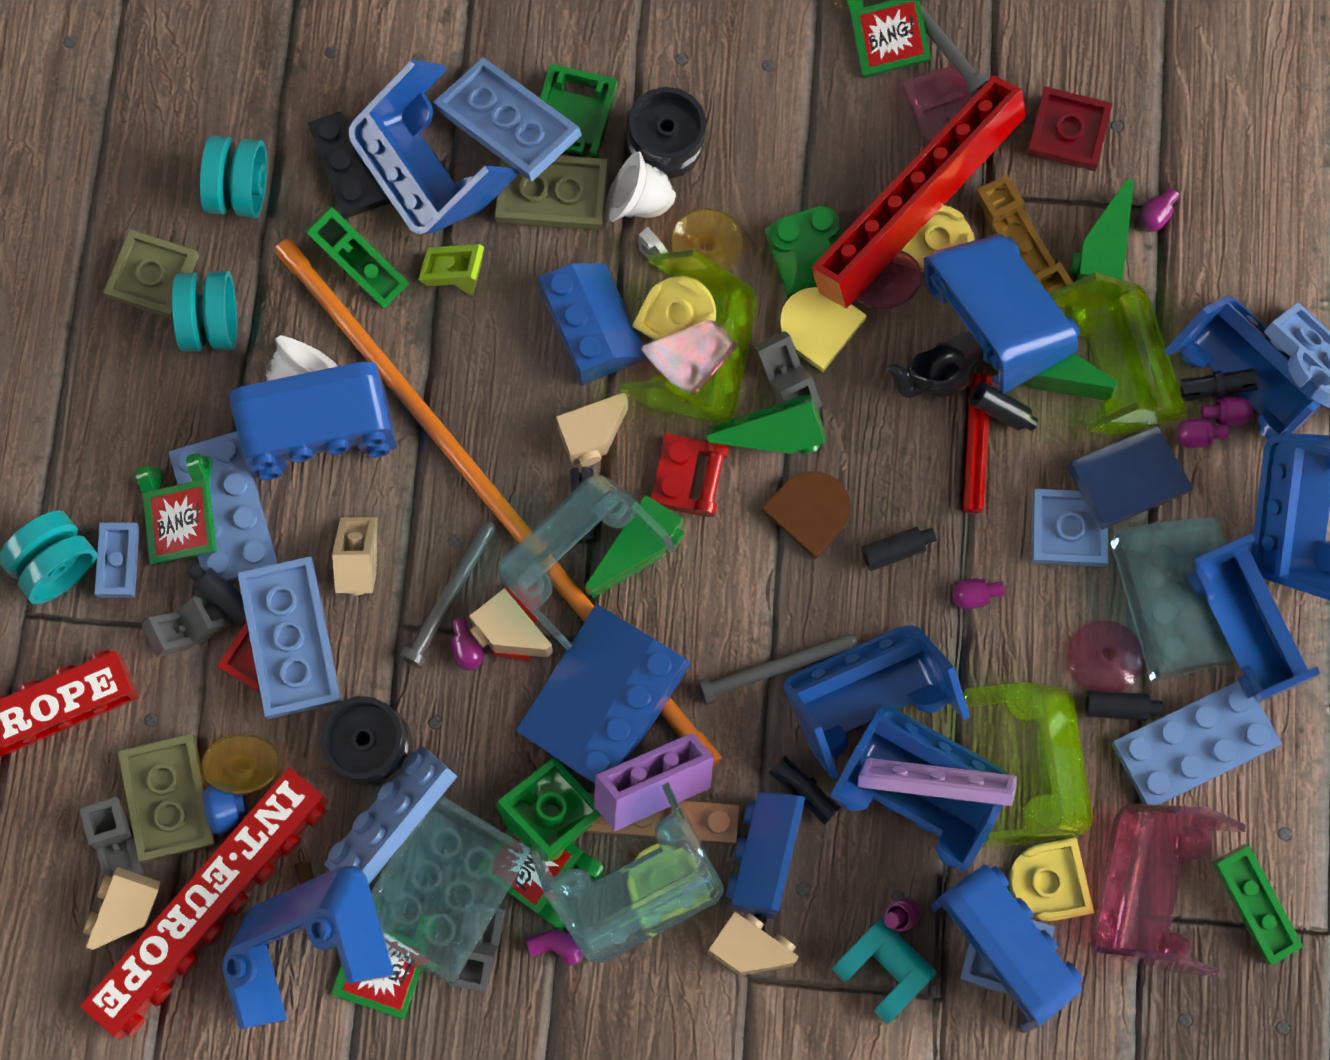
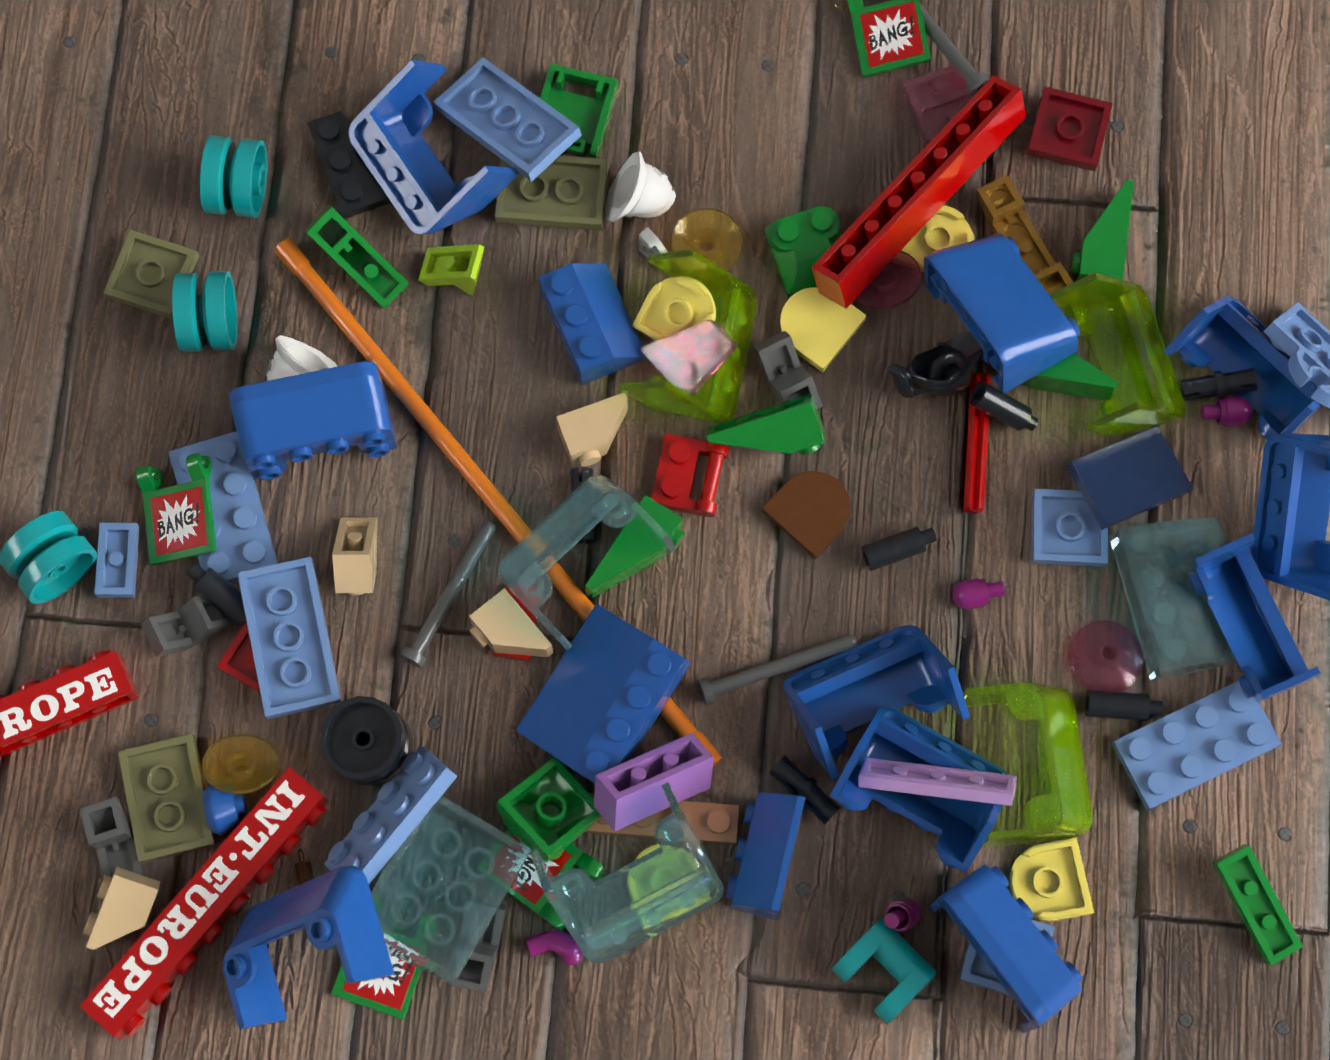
(465, 649): magenta cylinder -> none
(667, 130): black wheel -> none
(749, 949): tan slope -> none
(1143, 883): clear pink windscreen -> none
(1157, 211): magenta cylinder -> none
(1200, 433): magenta cylinder -> none

